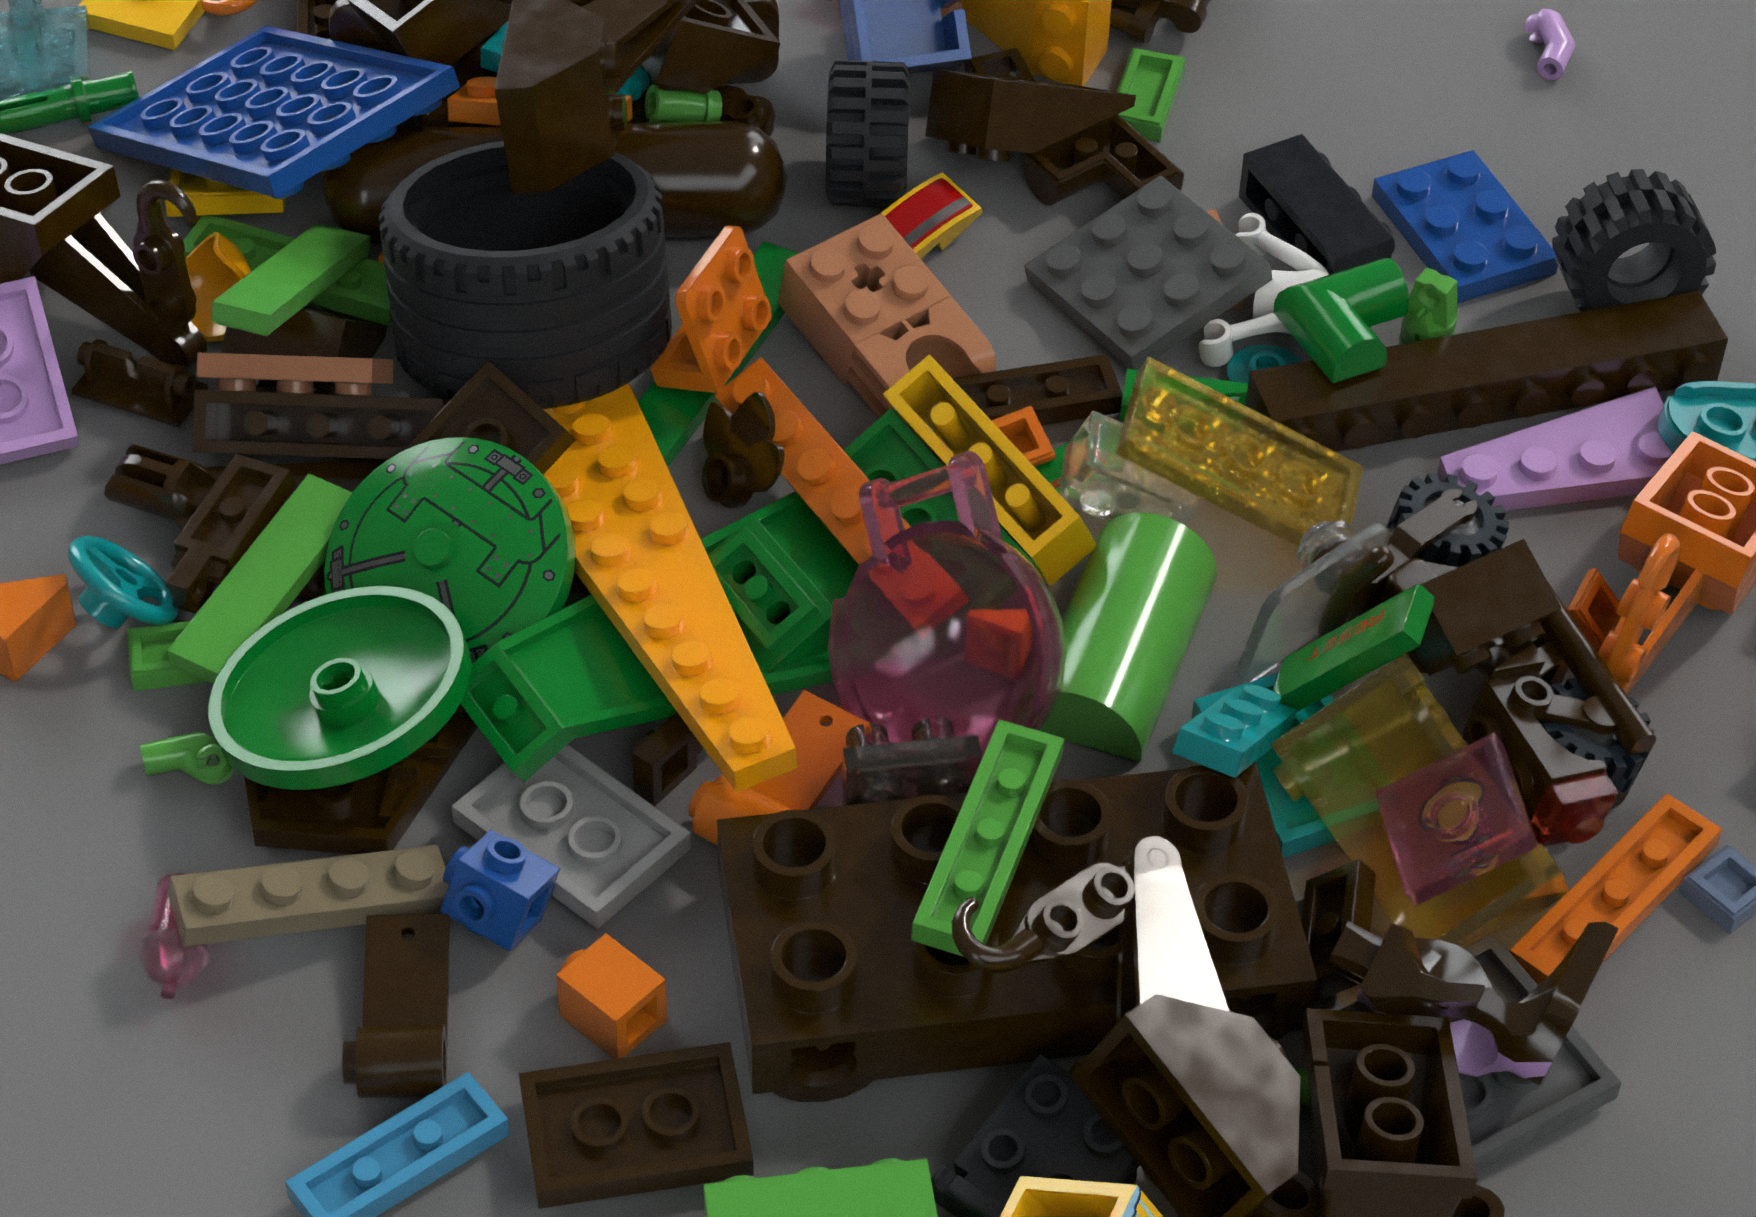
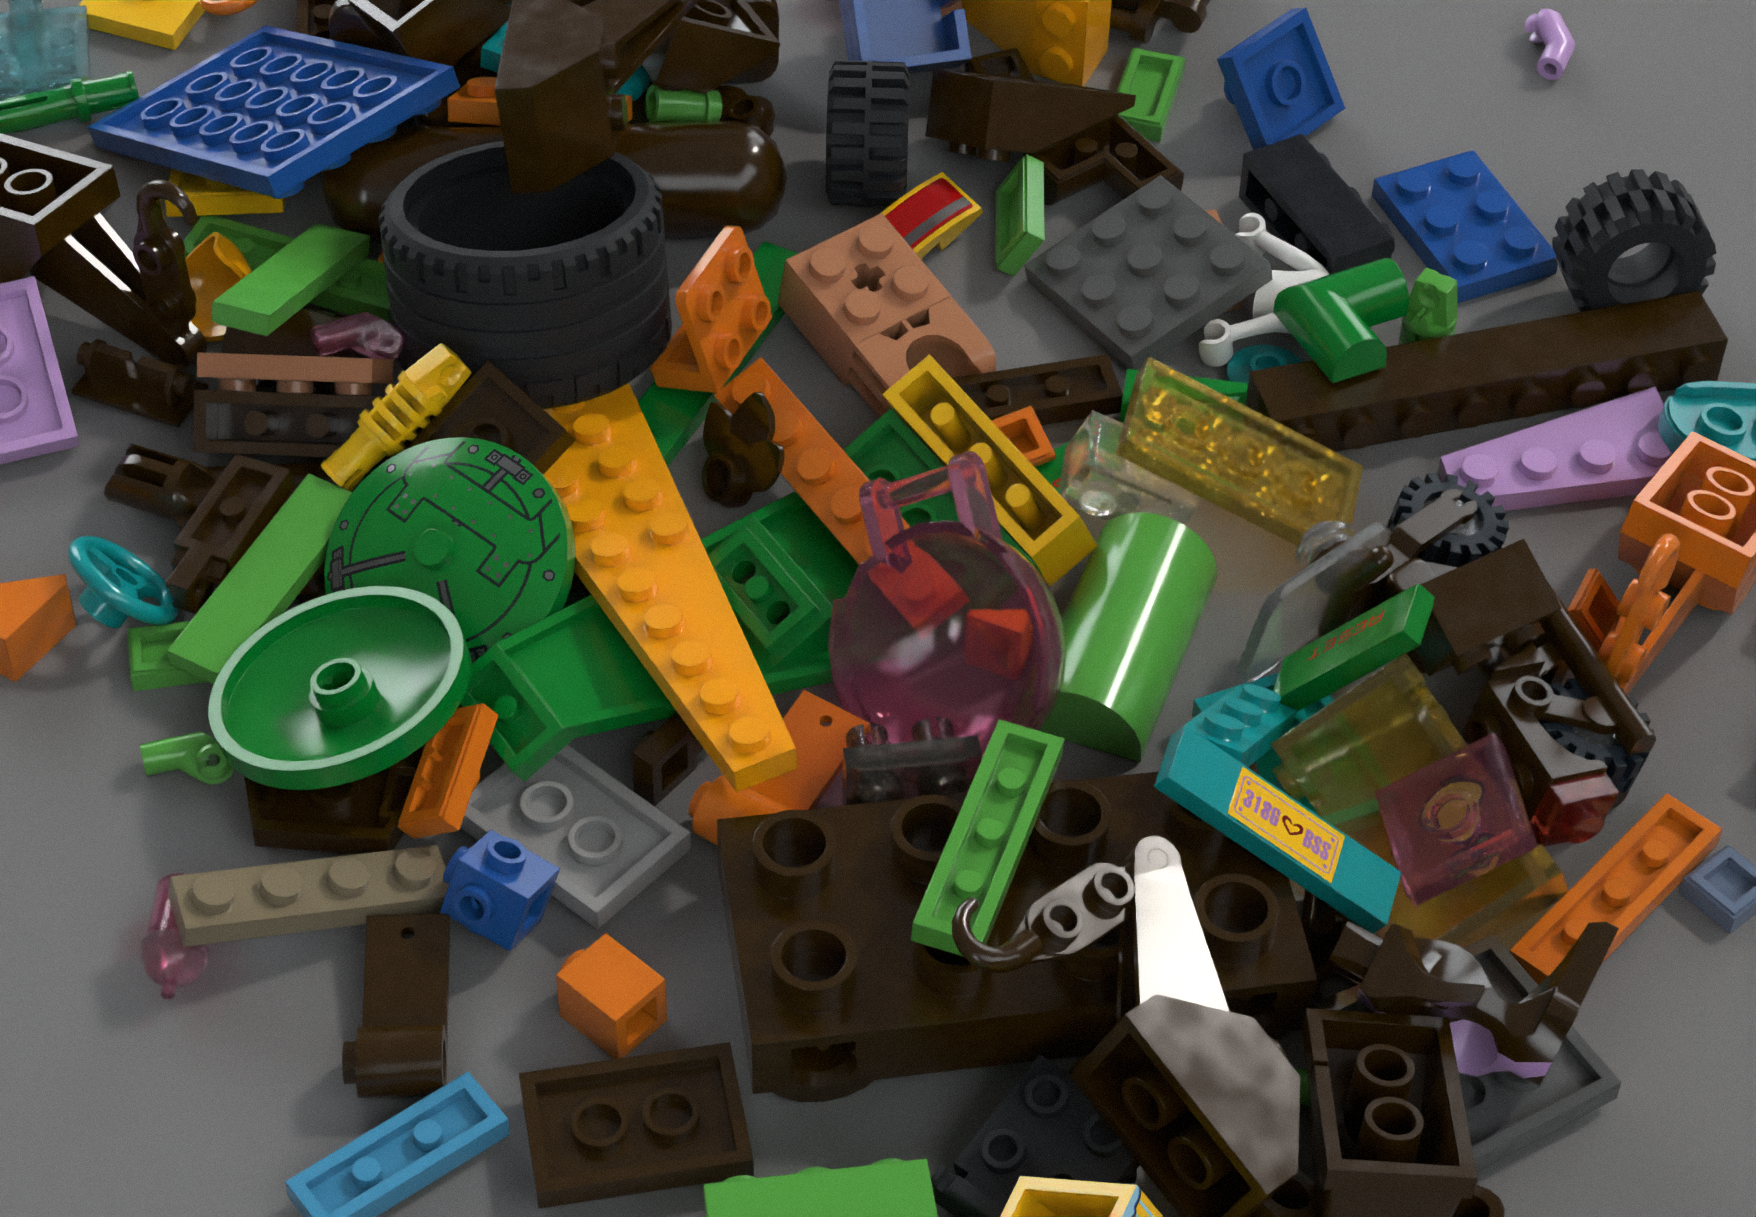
(360, 333): none -> clear pink arm
(395, 418): none -> yellow hinge
(448, 773): none -> orange plate
(1019, 215): none -> bright green tile
(1278, 829): none -> teal tile
(1281, 80): none -> blue tile

